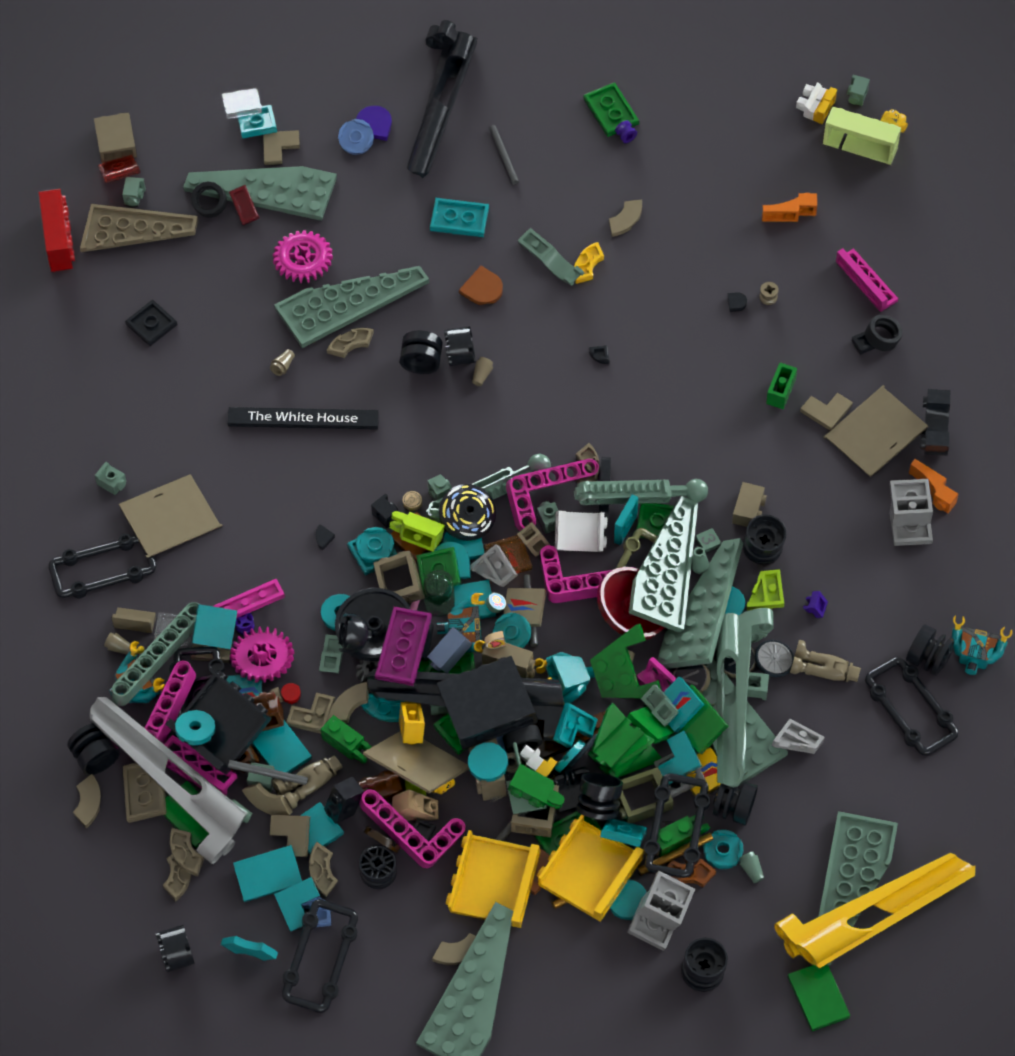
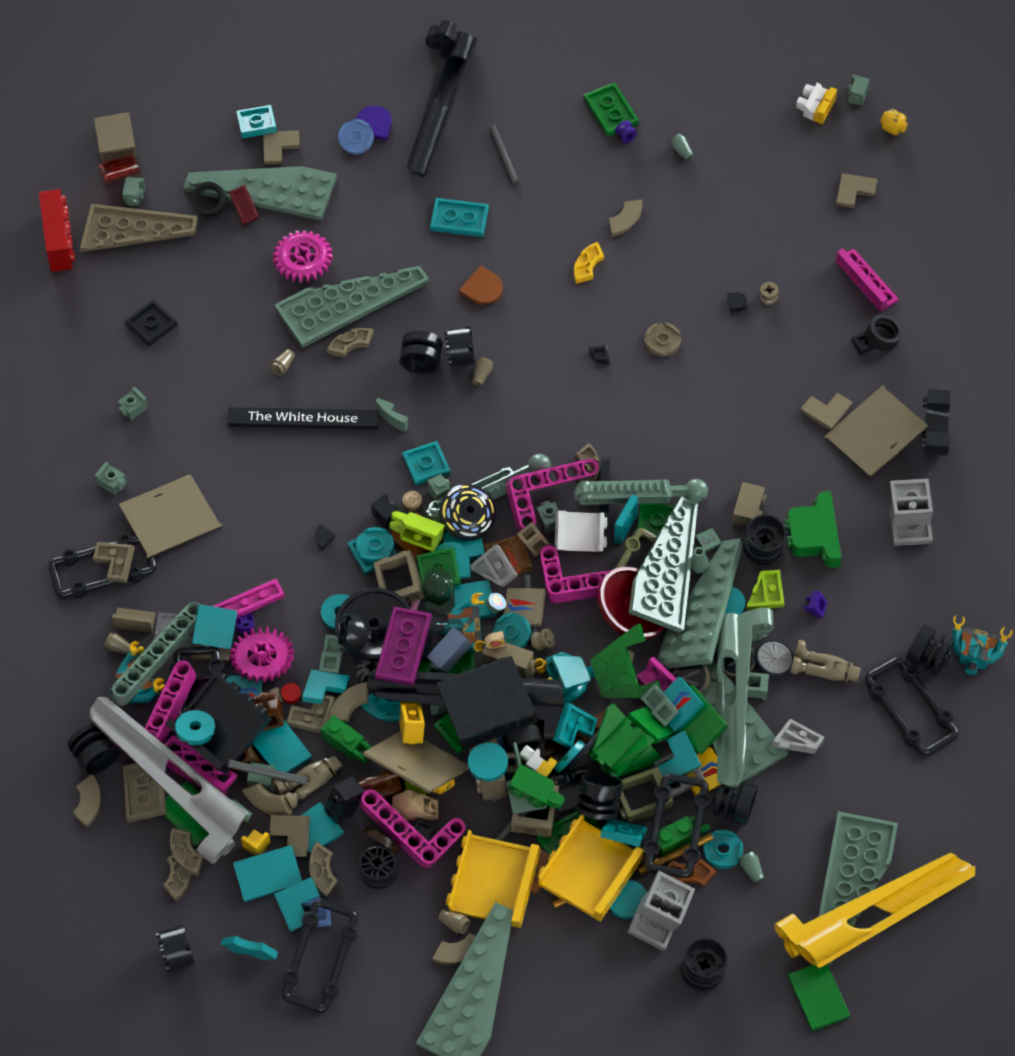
(118, 556): none -> dark tan tile
(132, 404): none -> sand green brick
(242, 103): clear tile -> none
(256, 842): none -> yellow panel
(322, 681): none -> teal tile
(388, 413): none -> sand green slope
(425, 462): none -> teal tile
(455, 921): none -> dark tan cone
(542, 639): none -> dark tan wheel
(549, 257): sand green piece -> none
(662, 339): none -> dark tan tile
(681, 146): none -> sand green cone
(781, 386): green brick -> none
(790, 211): orange slope -> none
(814, 531): none -> green brick
(852, 185): none -> dark tan tile
(864, 135): yellowish green piece -> none
(943, 497): orange slope -> none

